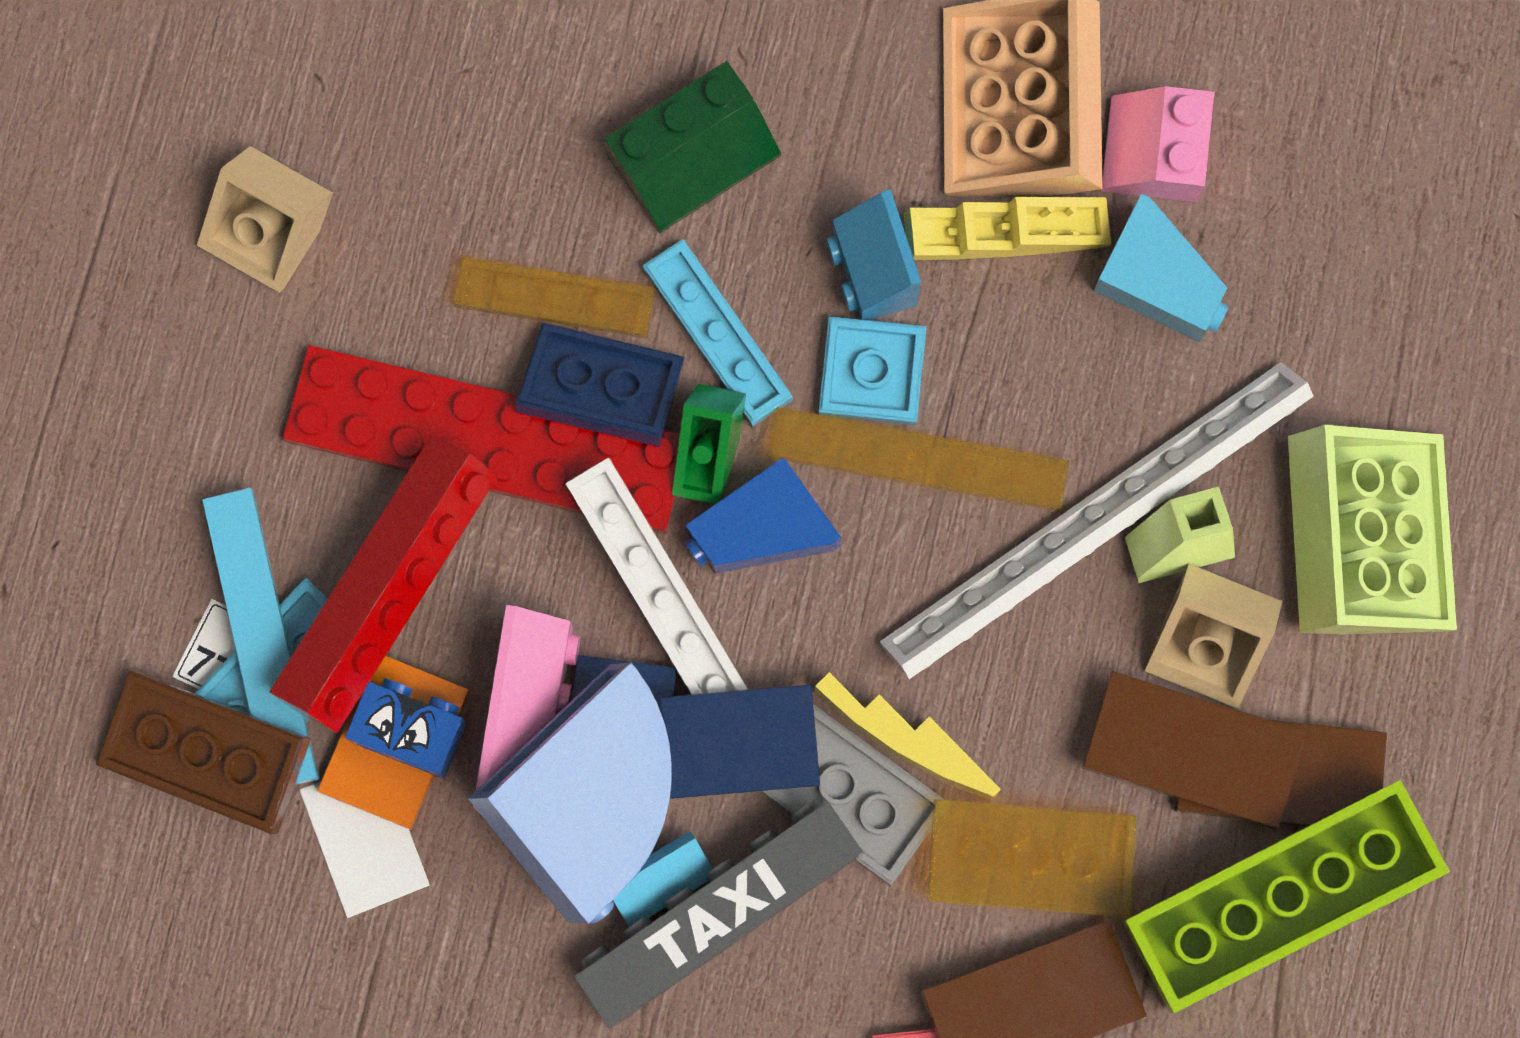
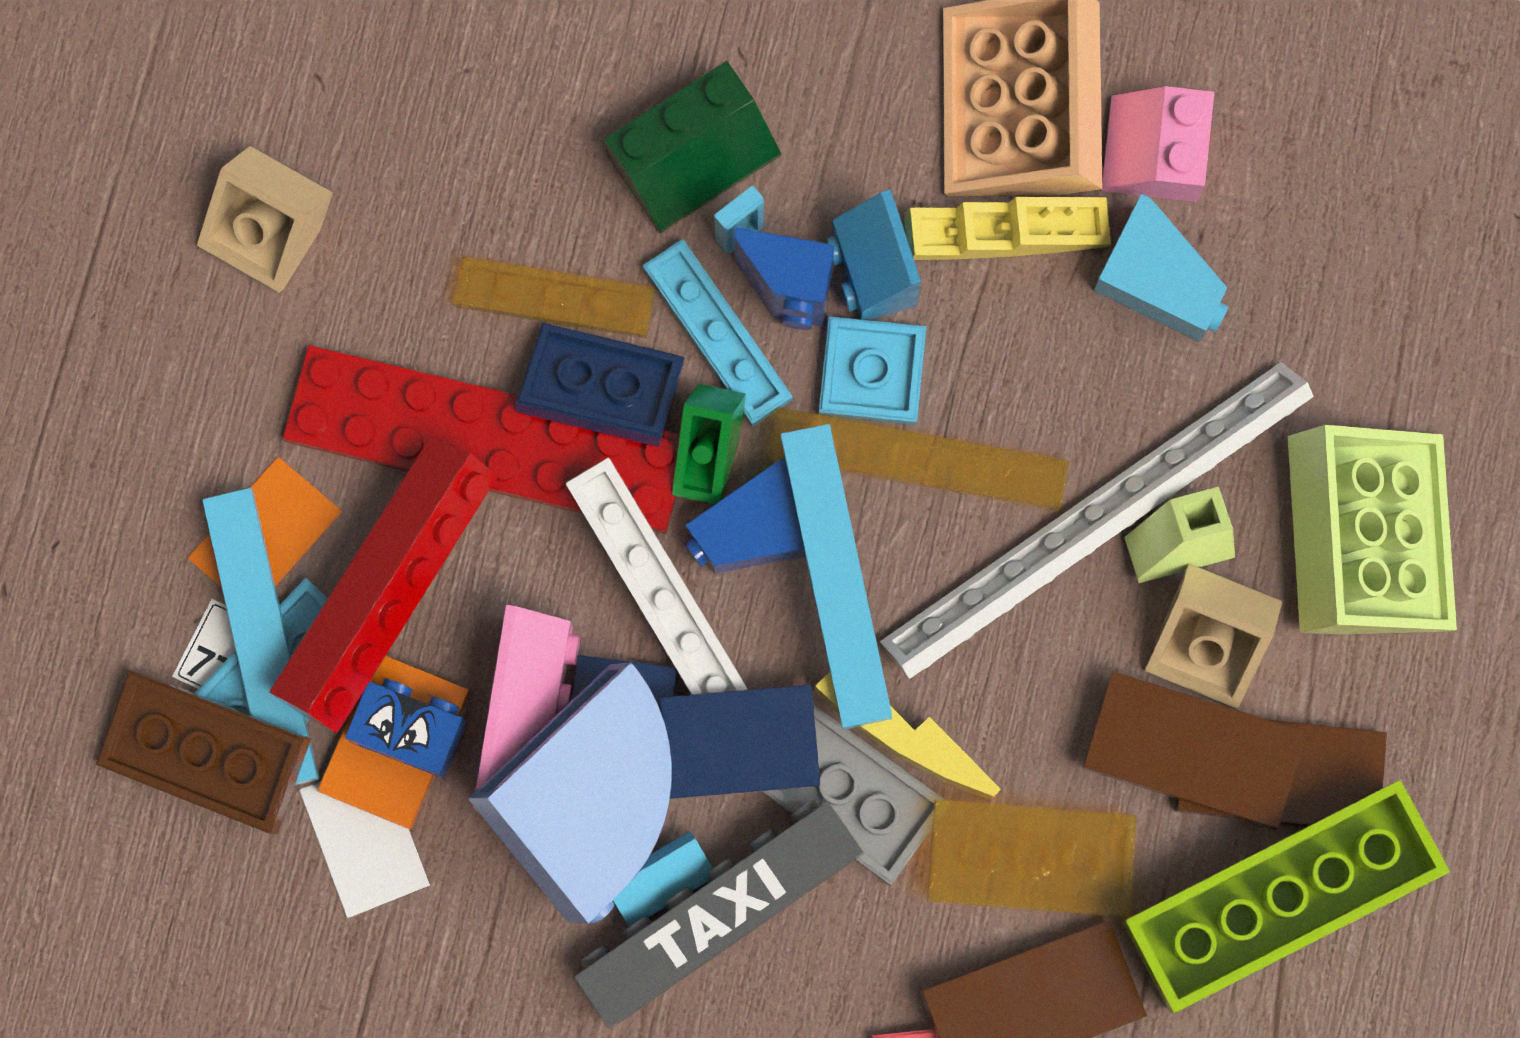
(290, 516): none -> orange sticker
(742, 212): none -> medium azure tile
(787, 275): none -> blue slope
(836, 577): none -> medium azure tile

